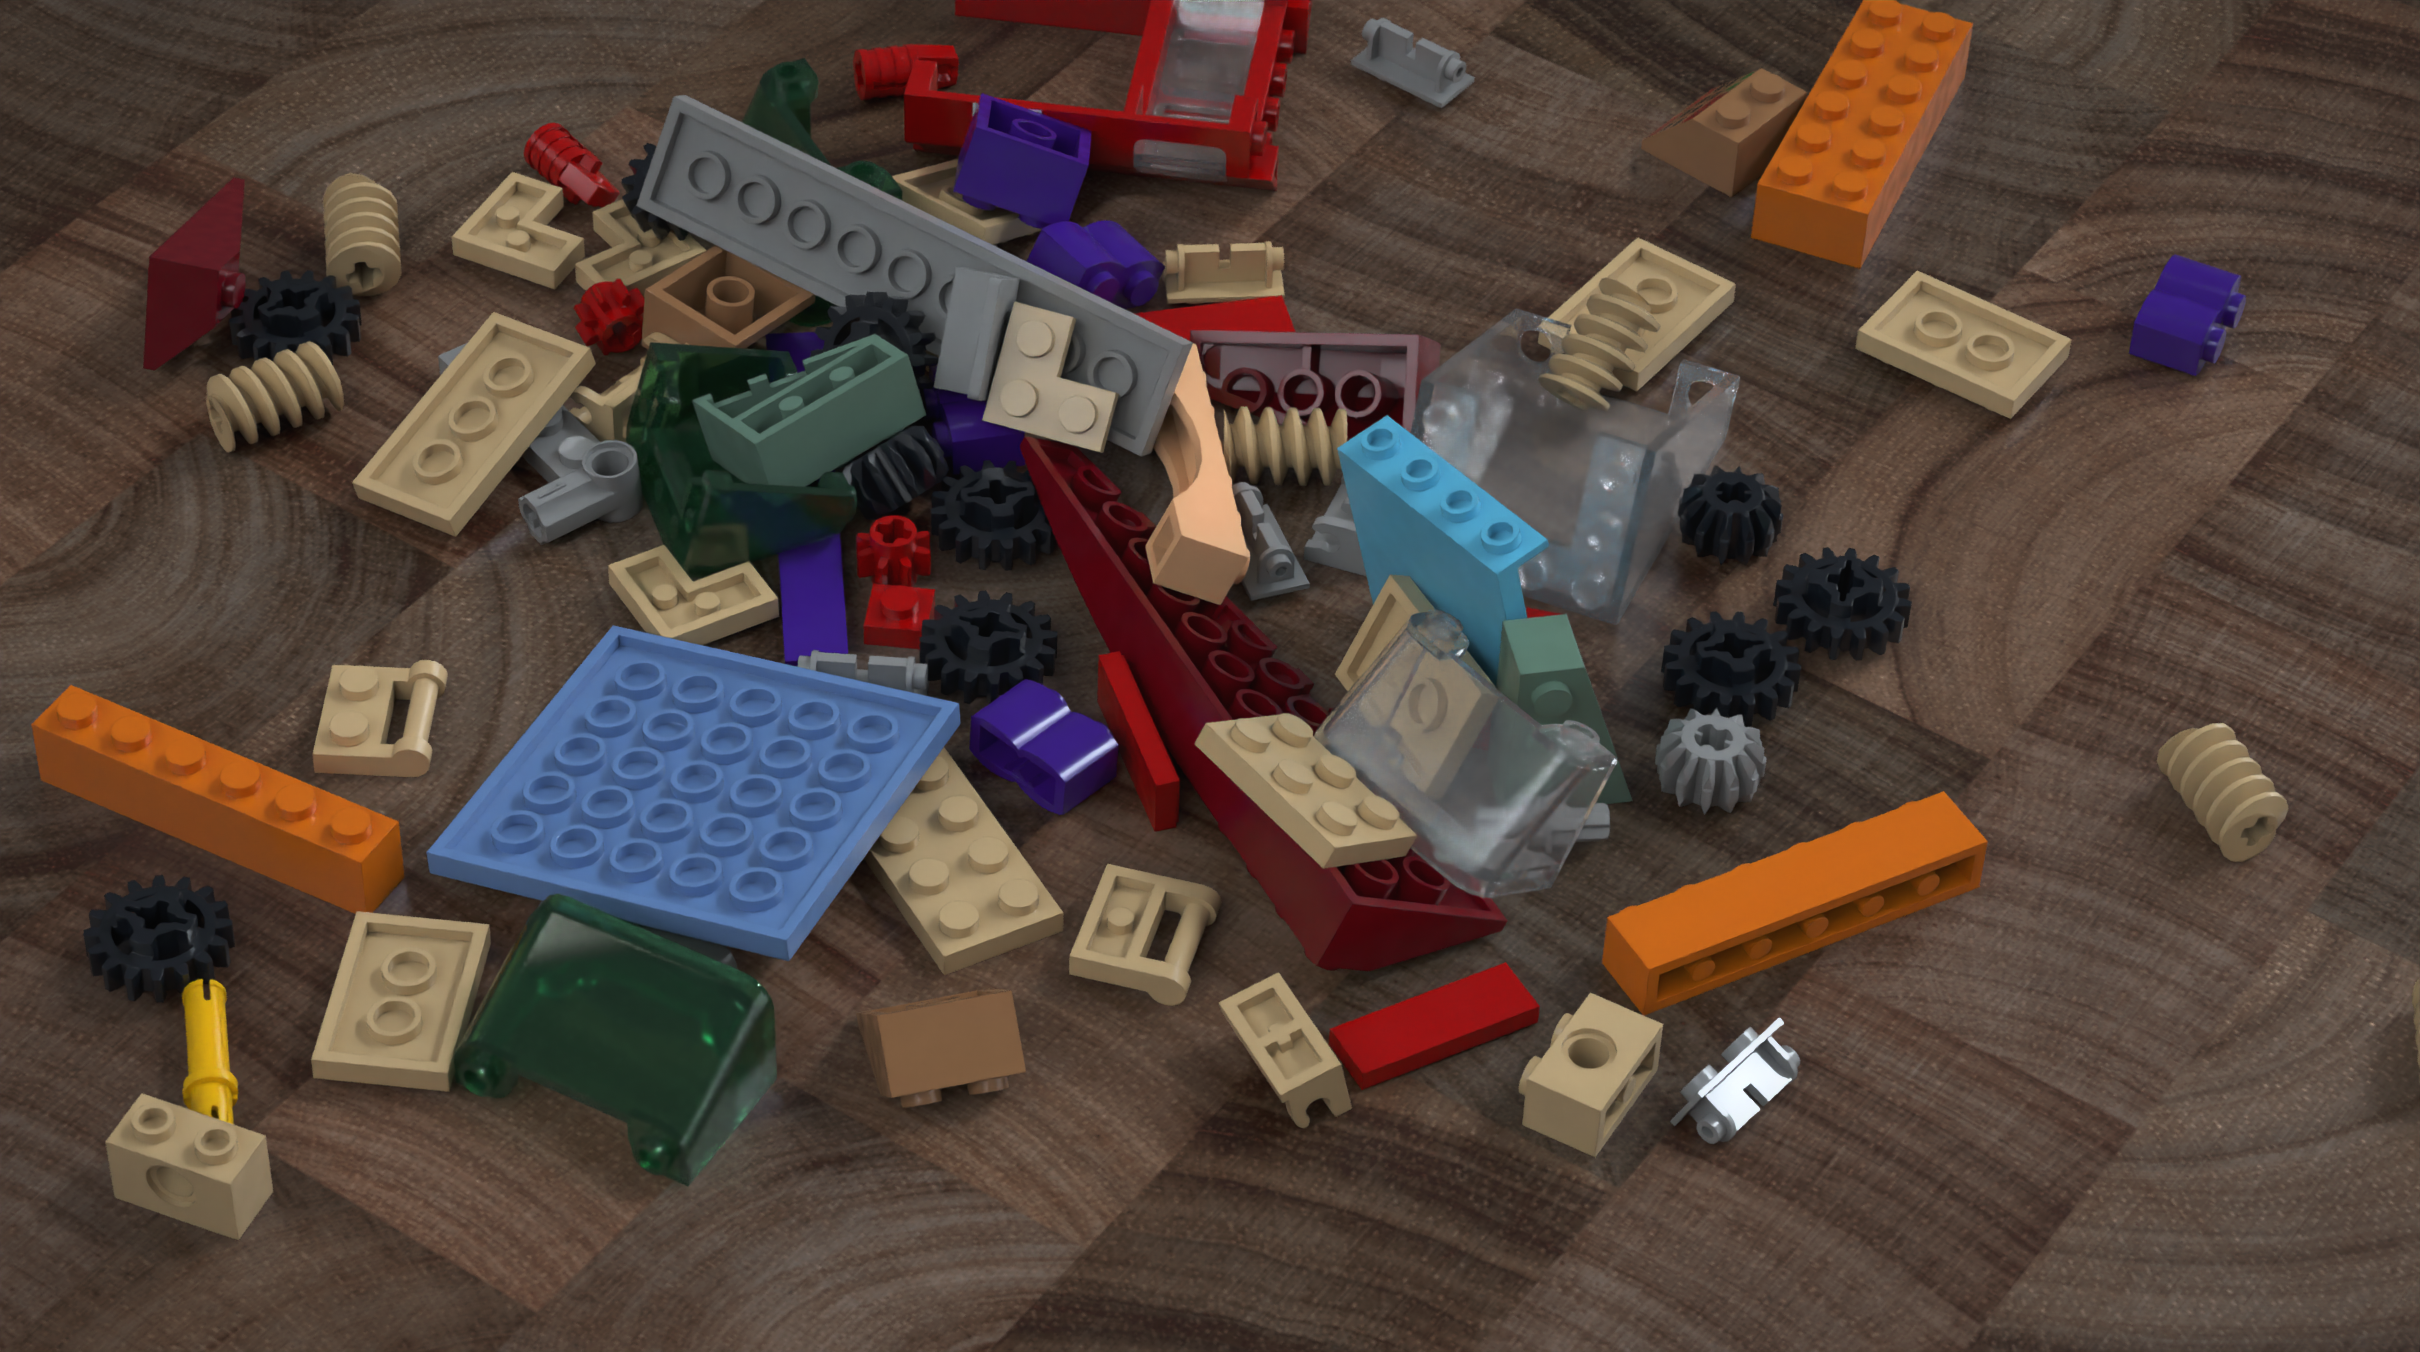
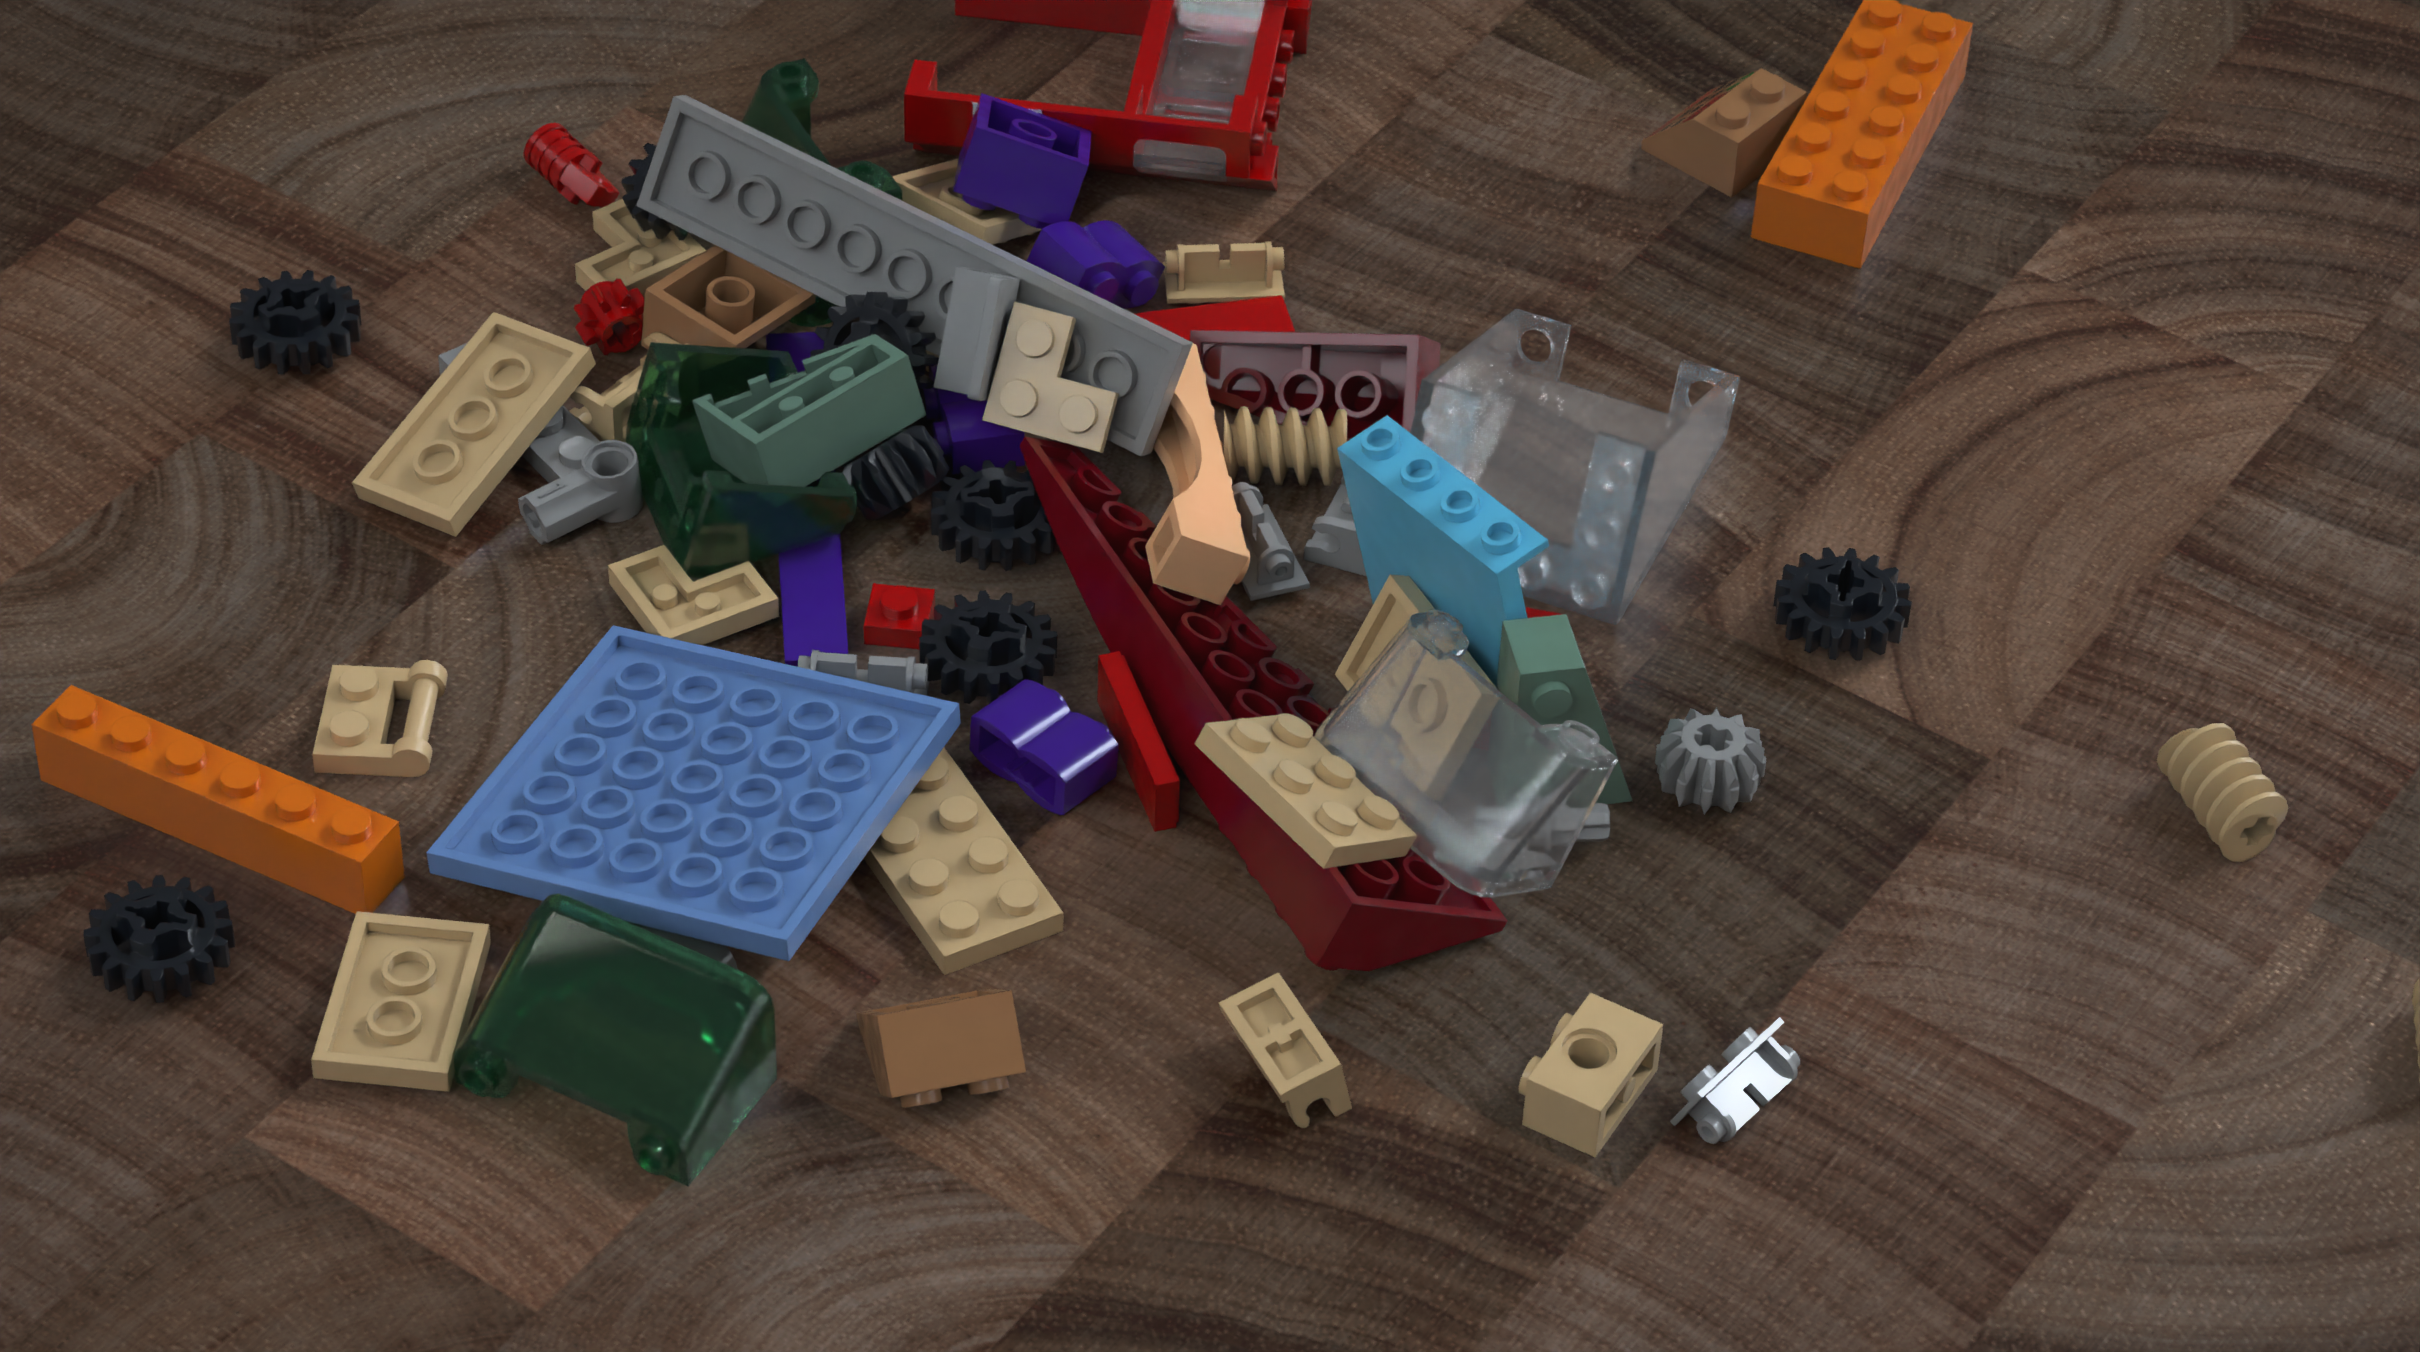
(189, 1166): tan brick -> none
(195, 277): dark red wedge -> none
(210, 1084): yellow pin -> none
(270, 391): tan piece -> none
(361, 235): tan piece -> none
(513, 233): tan plate -> none
(886, 70): red hinge -> none
(893, 552): red gear -> none
(1124, 923): tan plate -> none
(1426, 72): light grey hinge -> none
(1433, 1025): red tile -> none
(1599, 346): tan piece -> none
(1680, 298): tan plate -> none
(1730, 515): black gear -> none
(1731, 667): black gear -> none
(1793, 902): orange brick -> none
(1963, 344): tan plate -> none
(2187, 315): dark purple brick -> none

